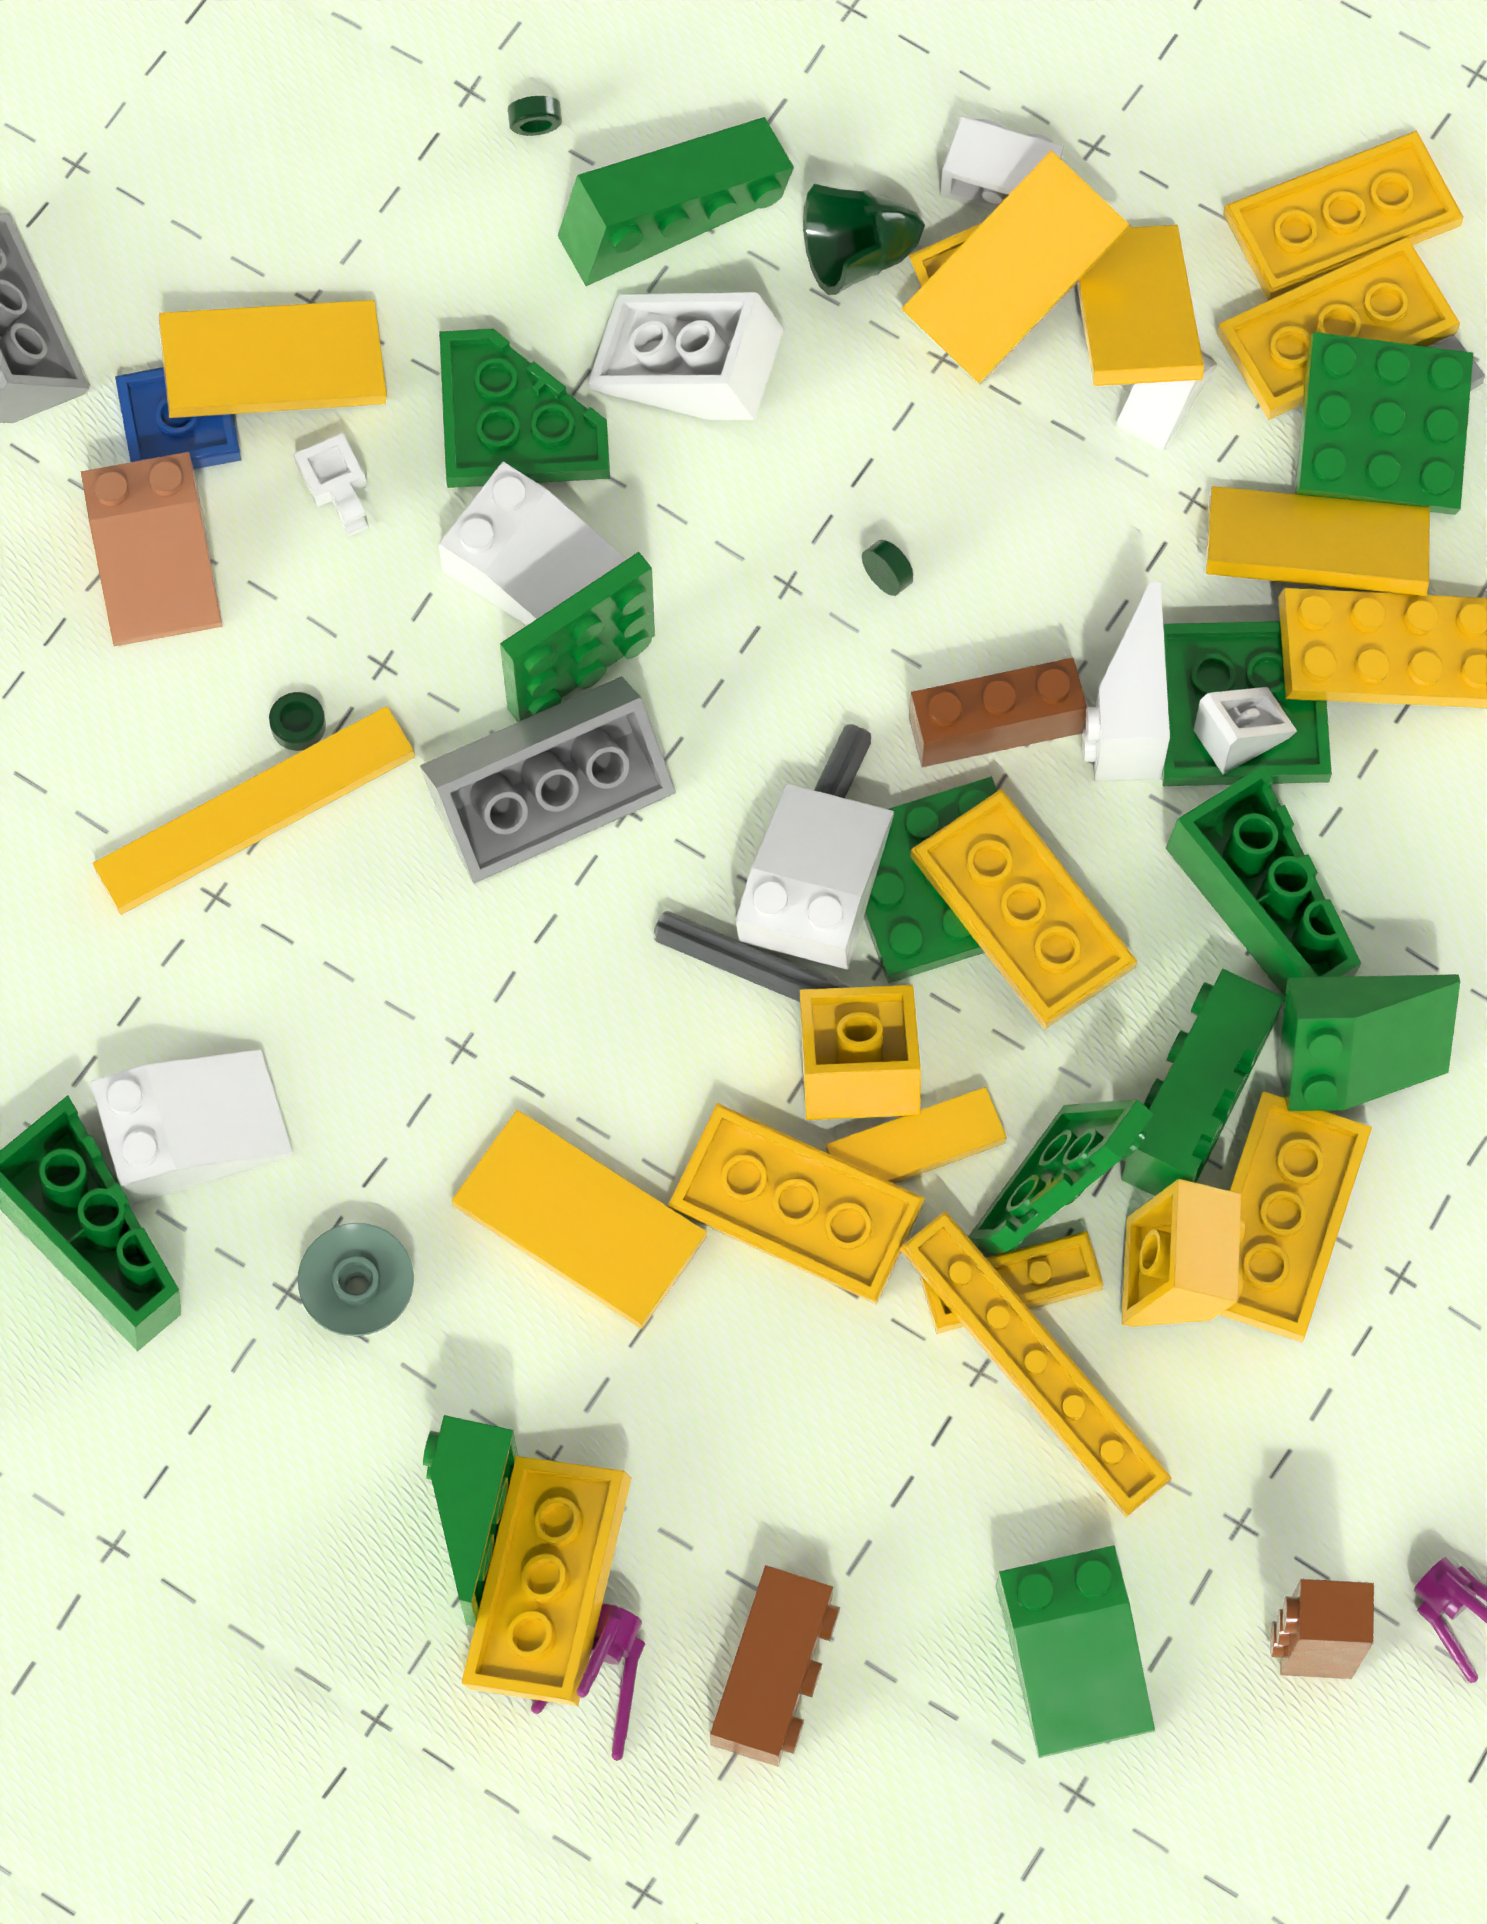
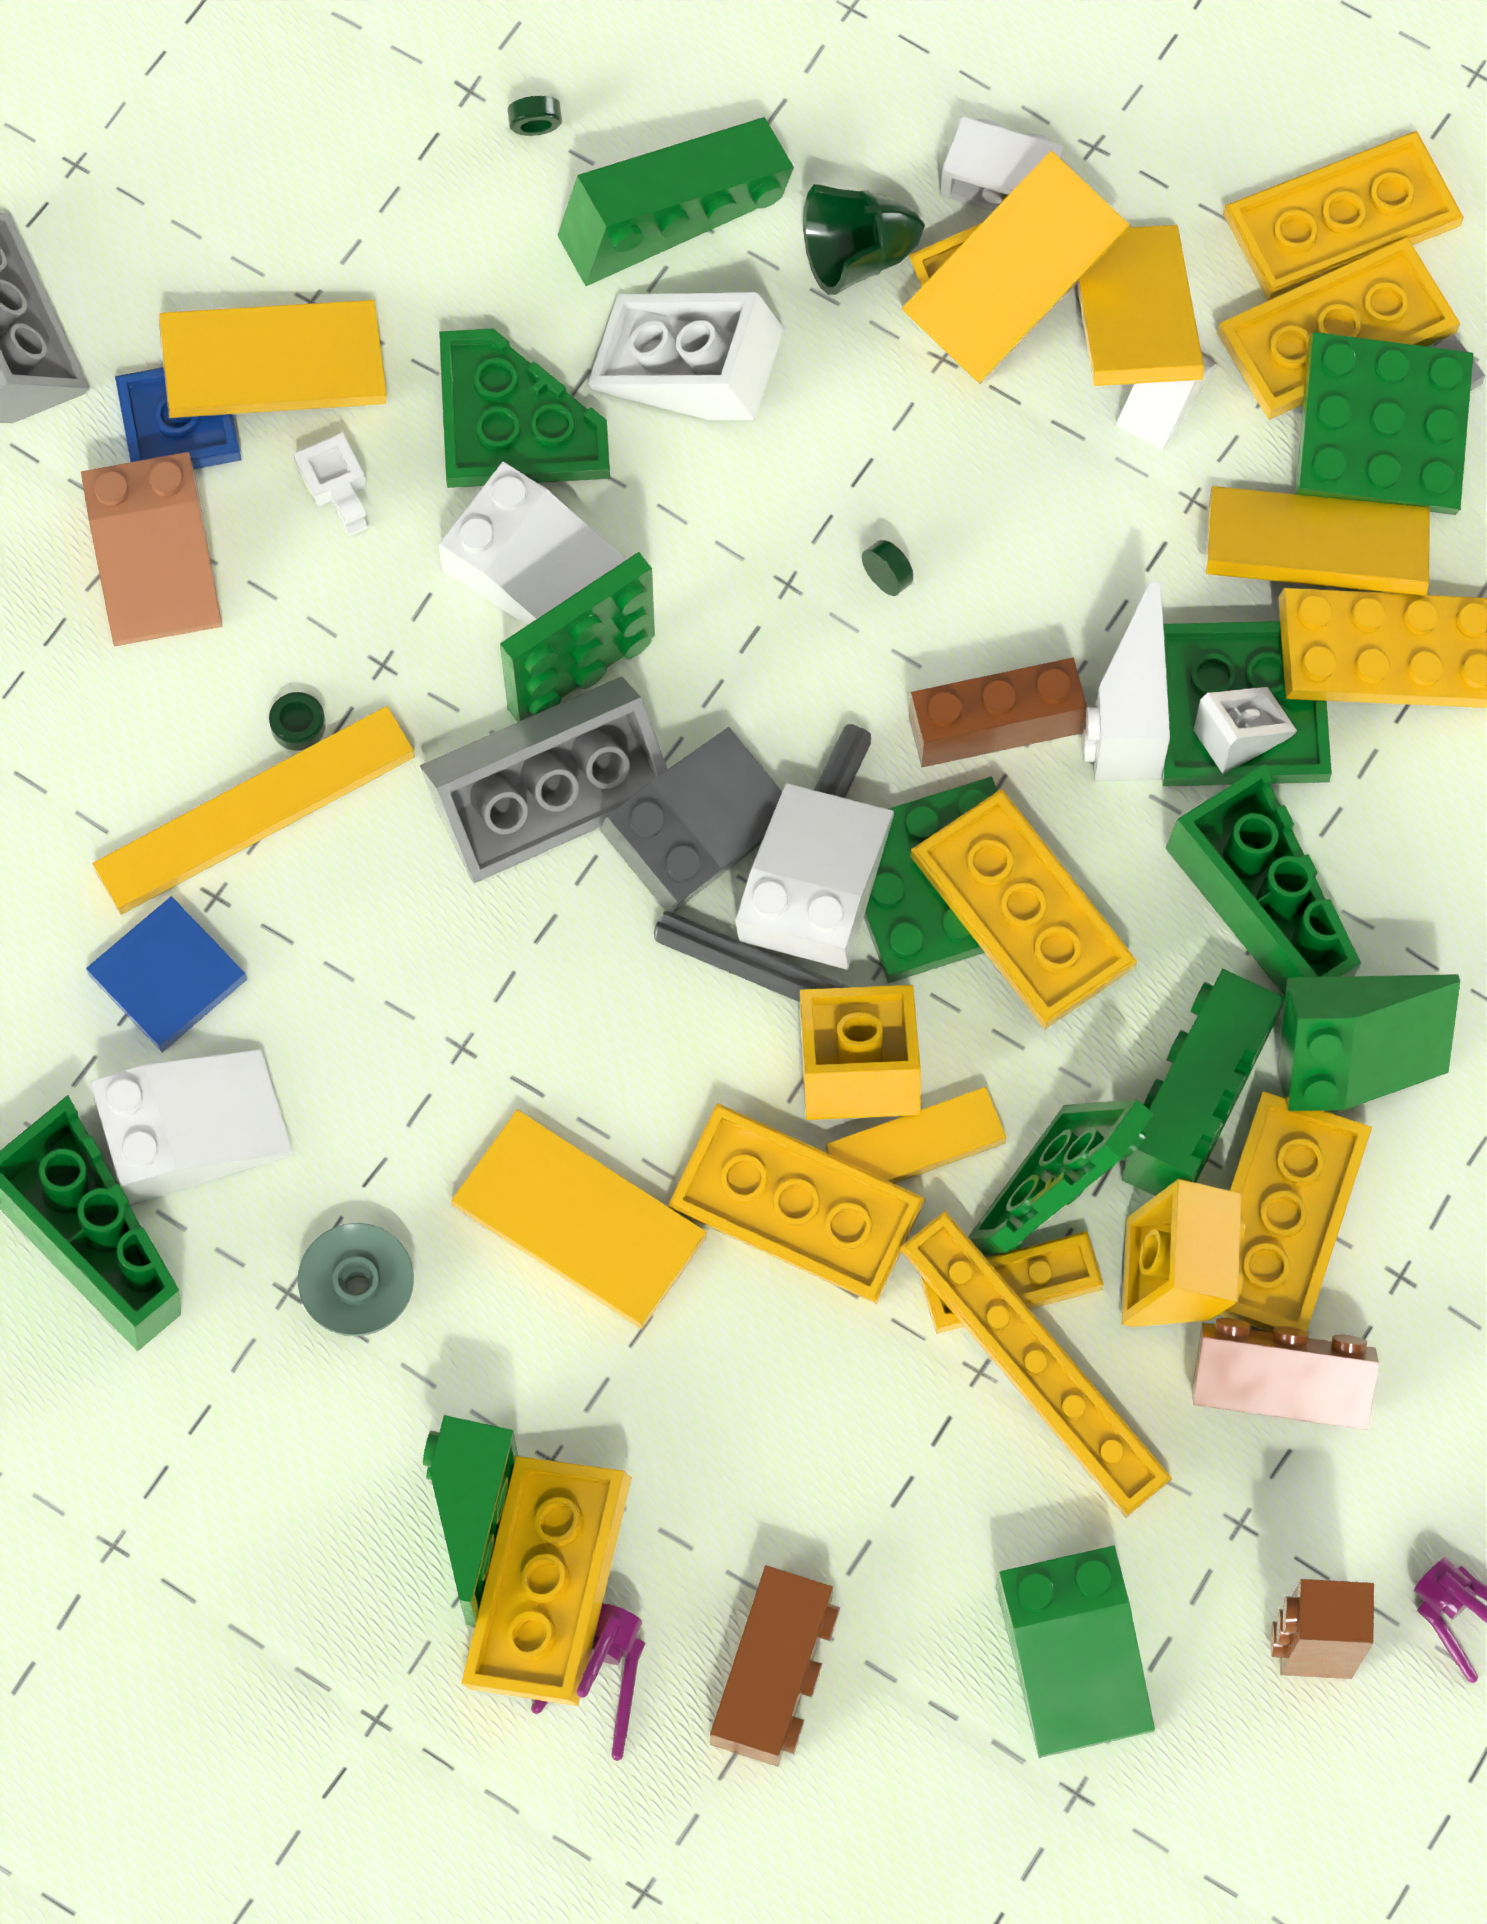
(166, 974): none -> blue tile
(694, 820): none -> dark grey slope
(1285, 1374): none -> brick

